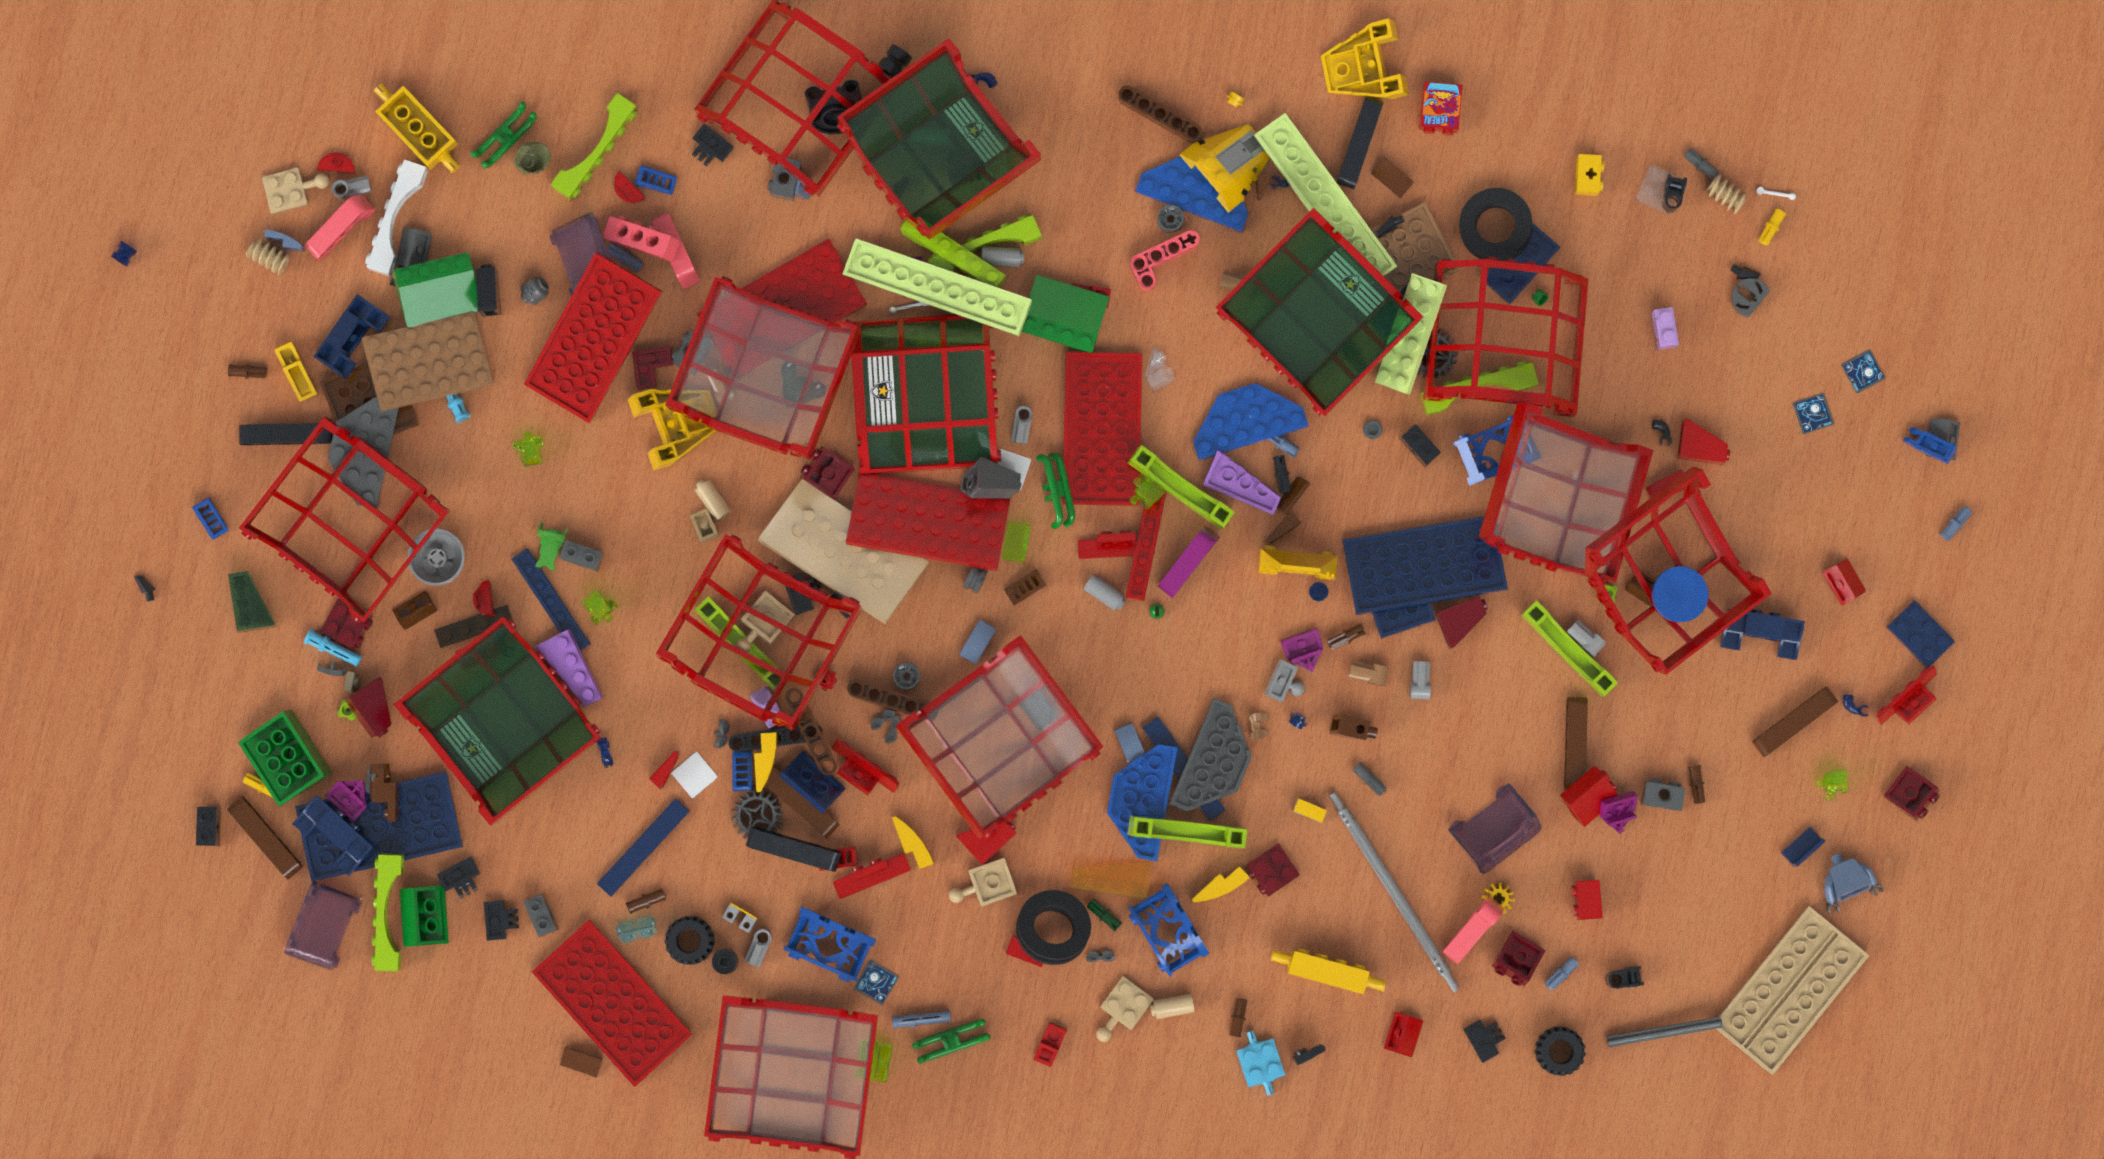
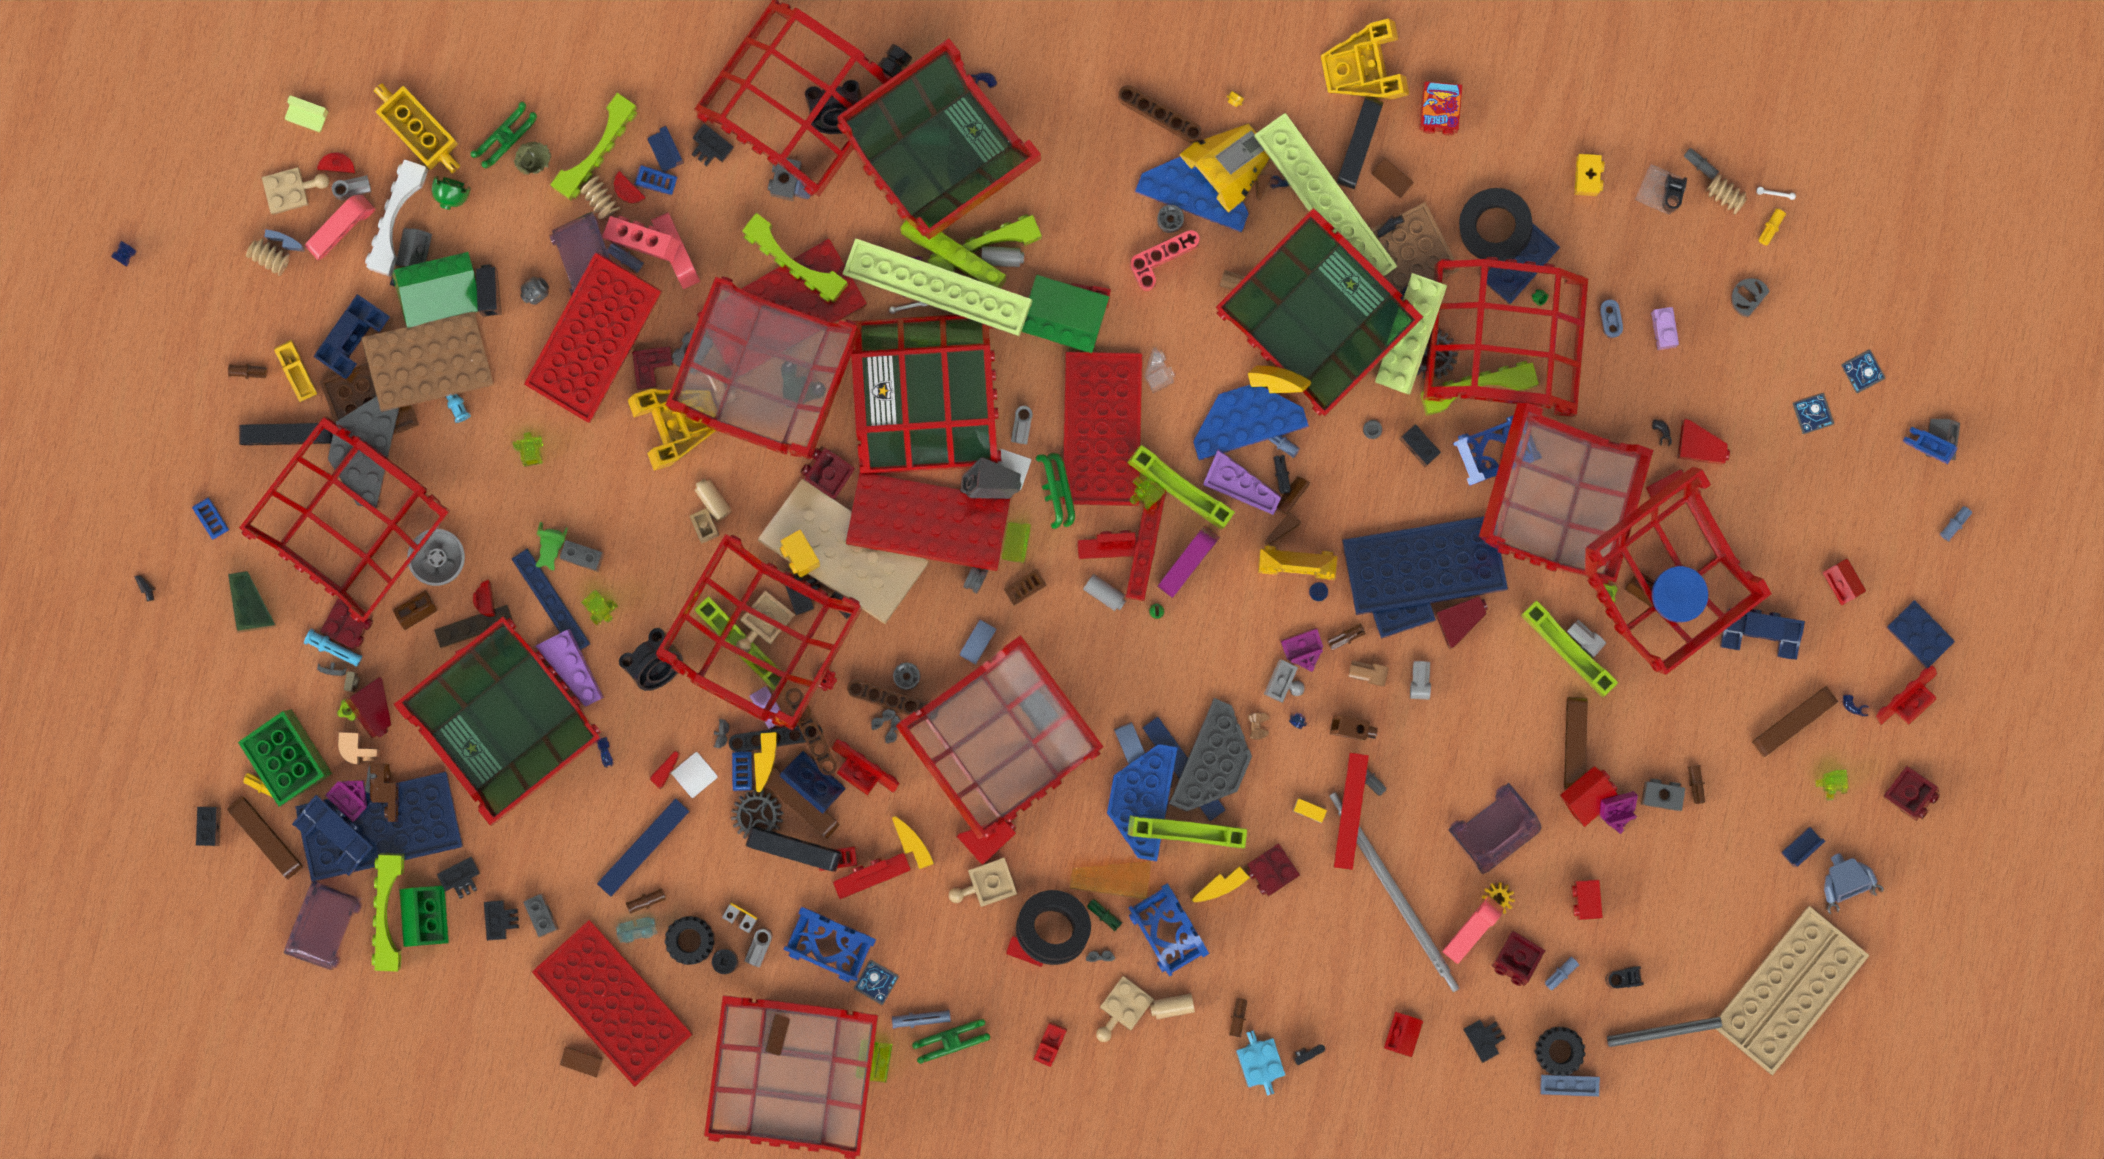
(306, 114): none -> yellowish green panel
(351, 751): none -> light nougat brick
(449, 192): none -> green cylinder
(598, 198): none -> tan piece
(646, 668): none -> black piece
(665, 150): none -> dark blue panel
(777, 1035): none -> reddish brown slope
(799, 553): none -> yellow brick
(828, 284): none -> lime arch
(1277, 379): none -> yellow slope
(1328, 972): yellow brick -> none
(1351, 811): none -> red tile
(1569, 1085): none -> sand blue plate
(1611, 319): none -> sand blue plate
(1744, 273): black bar -> none

